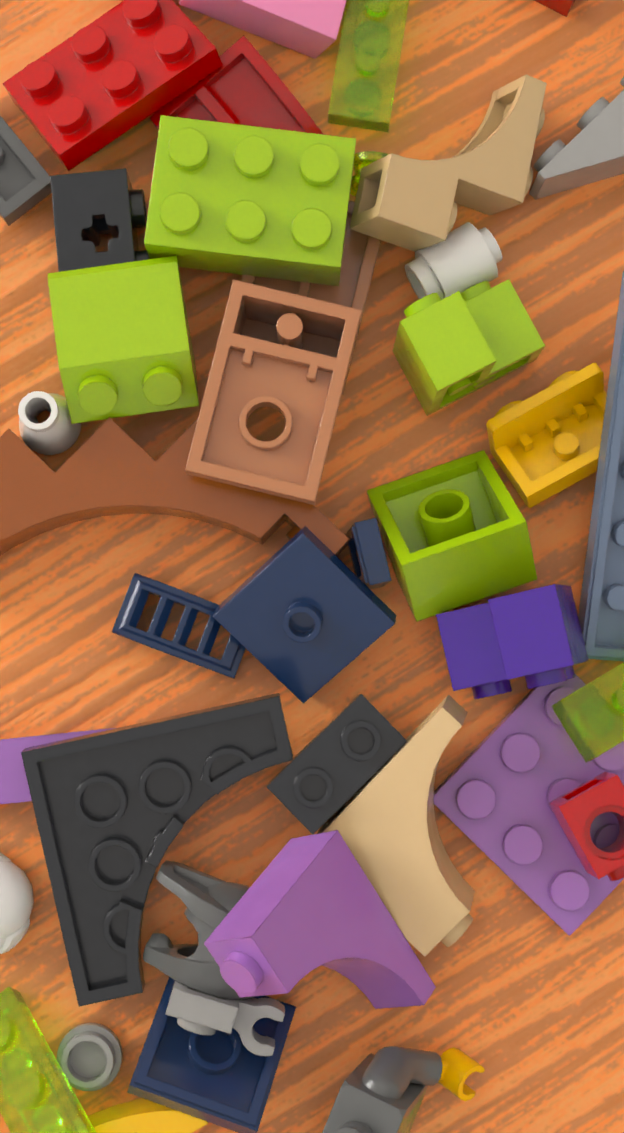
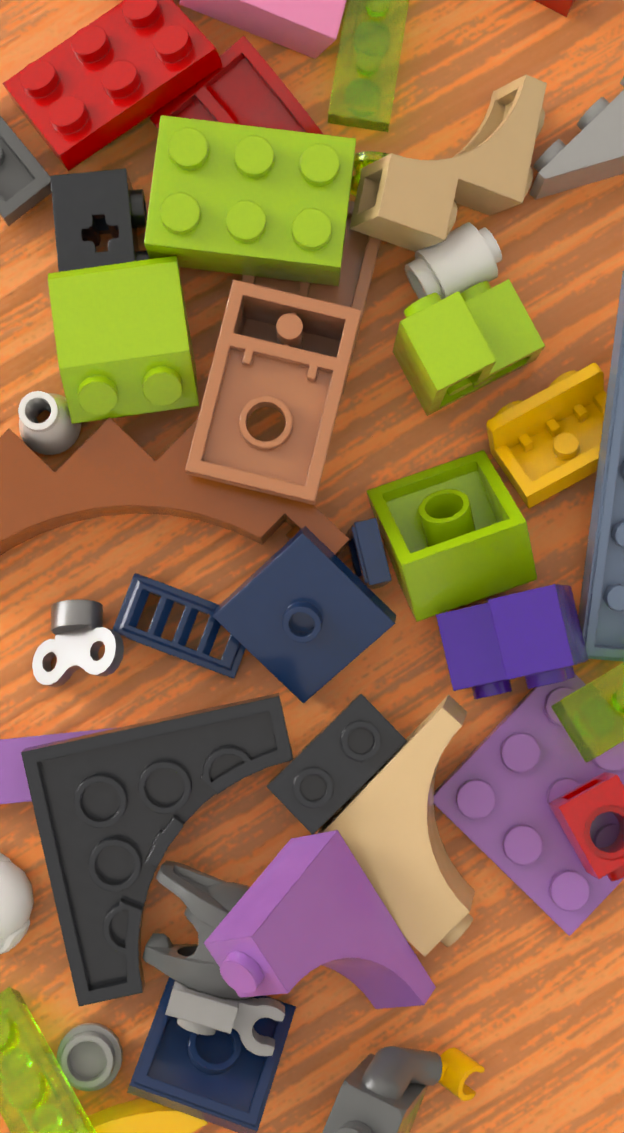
(76, 643): none -> piece

